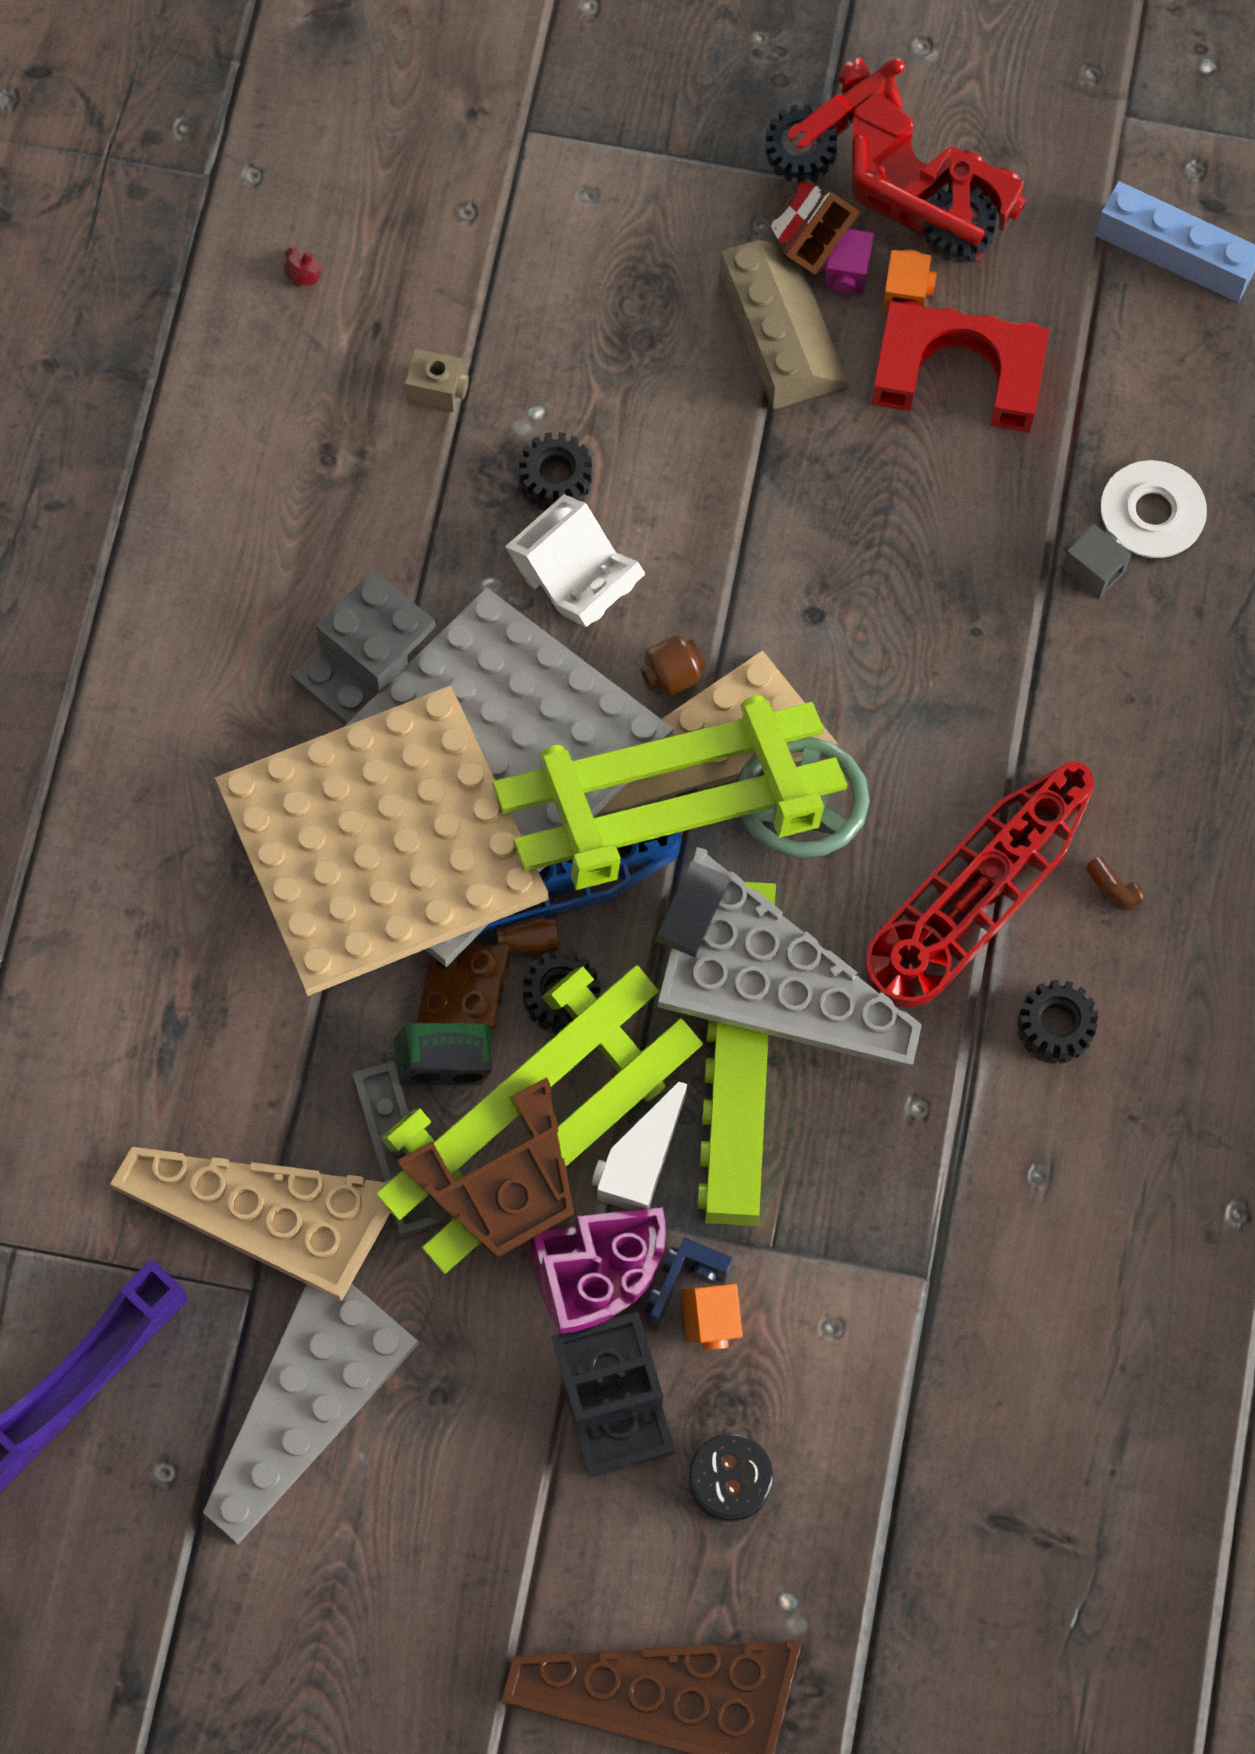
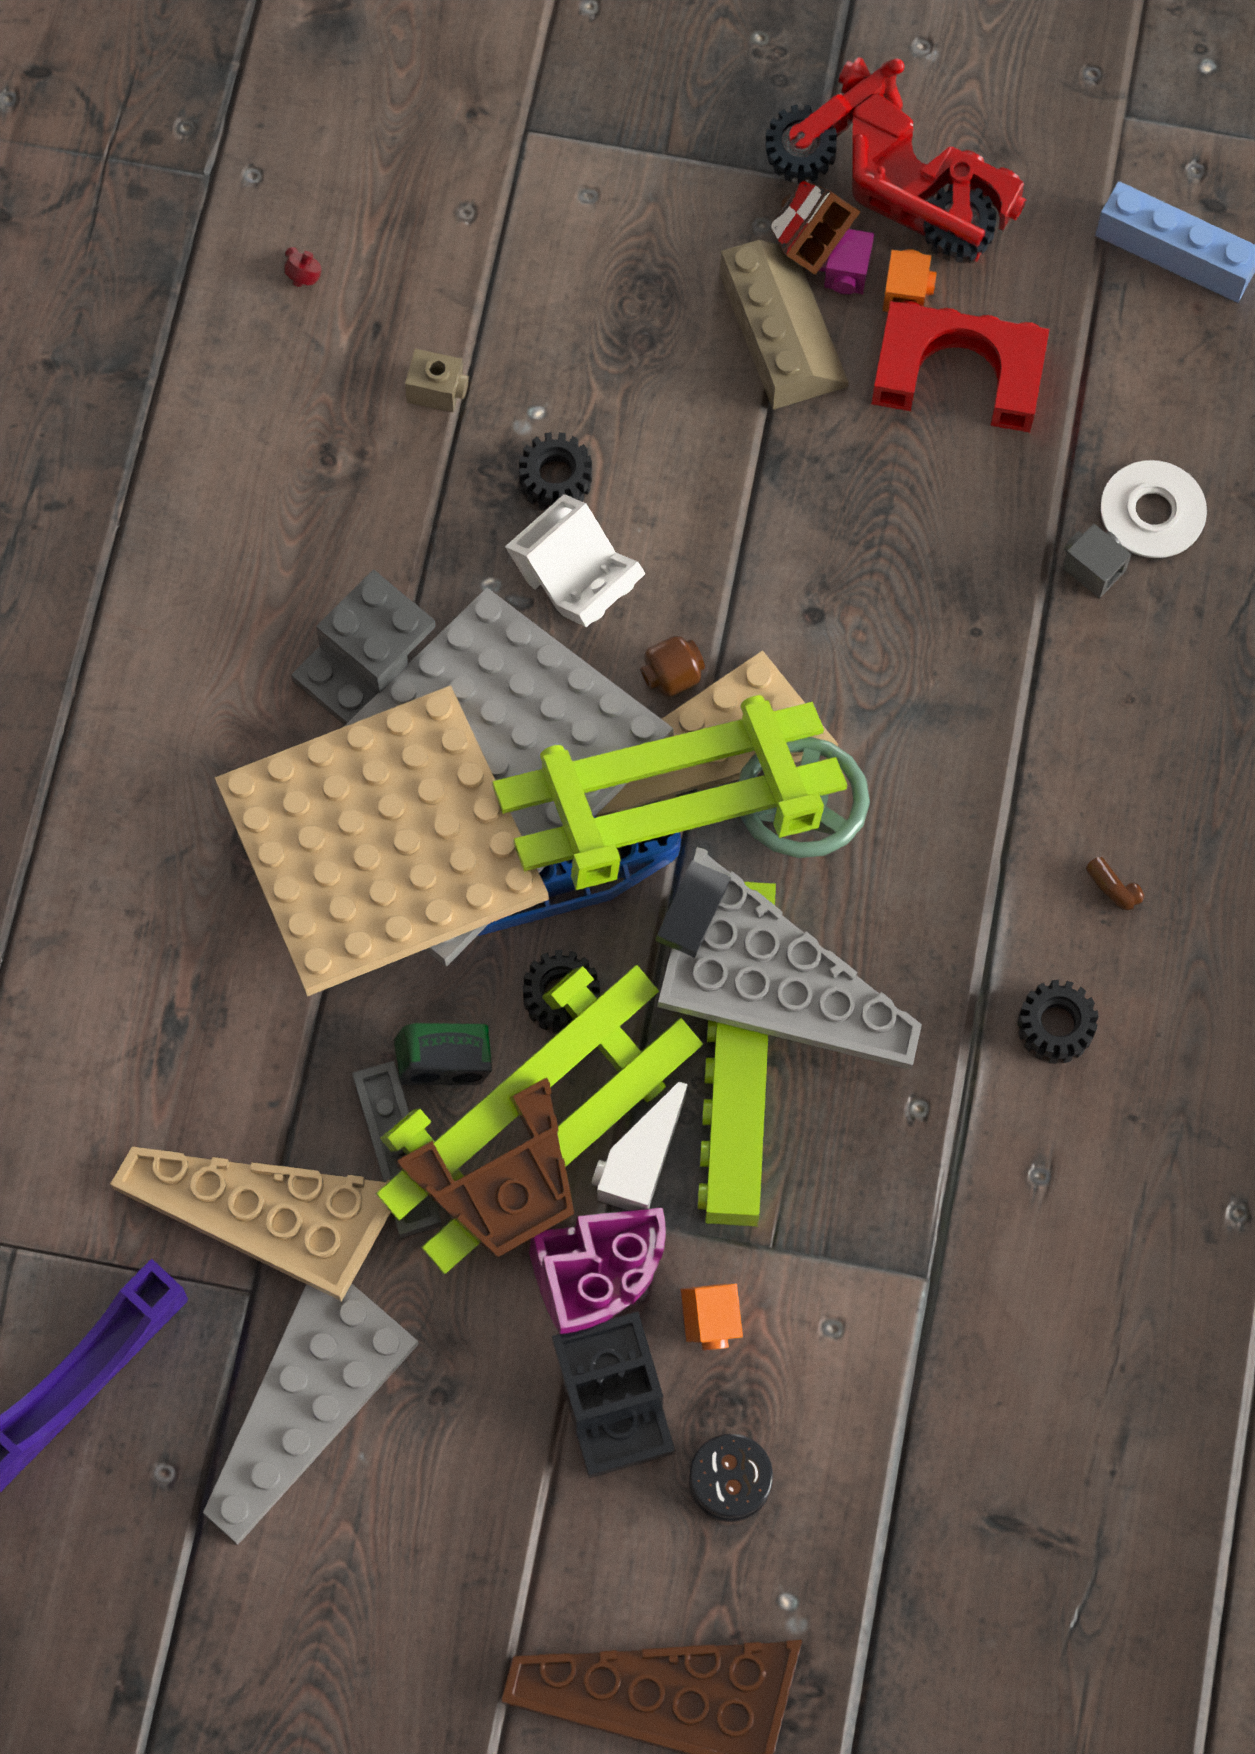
(466, 988): reddish brown hinge -> none
(530, 935): reddish brown cone -> none
(705, 1266): dark blue bracket -> none
(997, 865): red beam -> none

